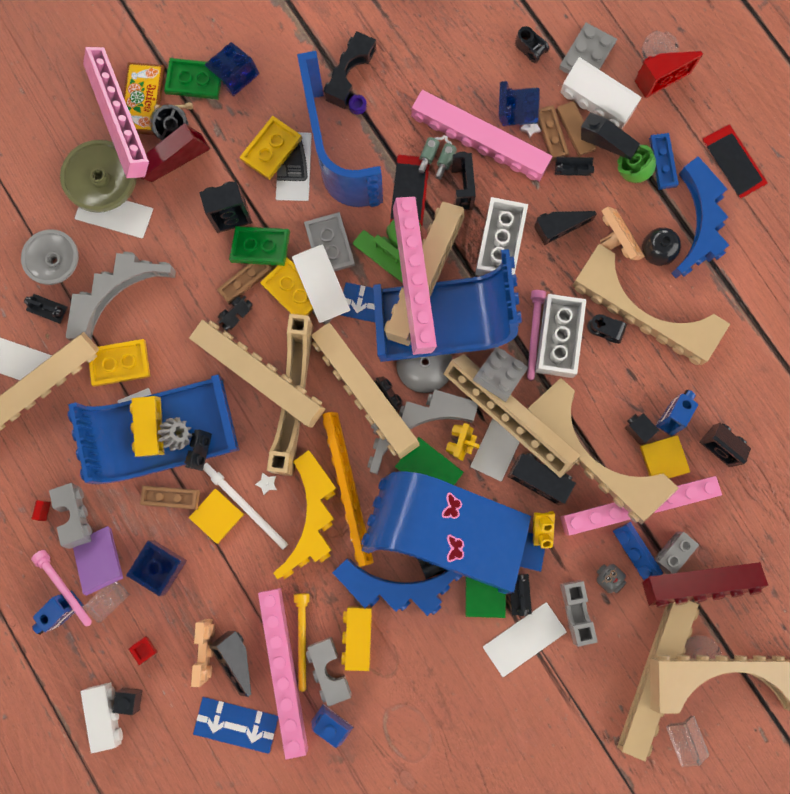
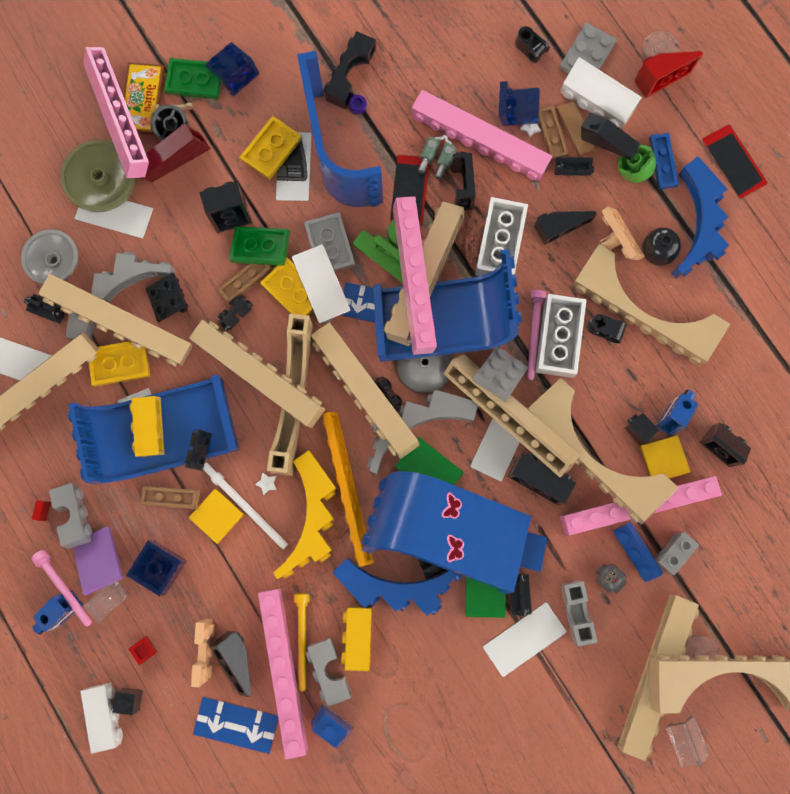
(115, 320): none -> tan brick
(166, 297): none -> black hinge
(167, 432): light grey gear -> none
(465, 442): yellow hips -> none
(543, 529): yellow hips -> none
(705, 583): dark red brick -> none

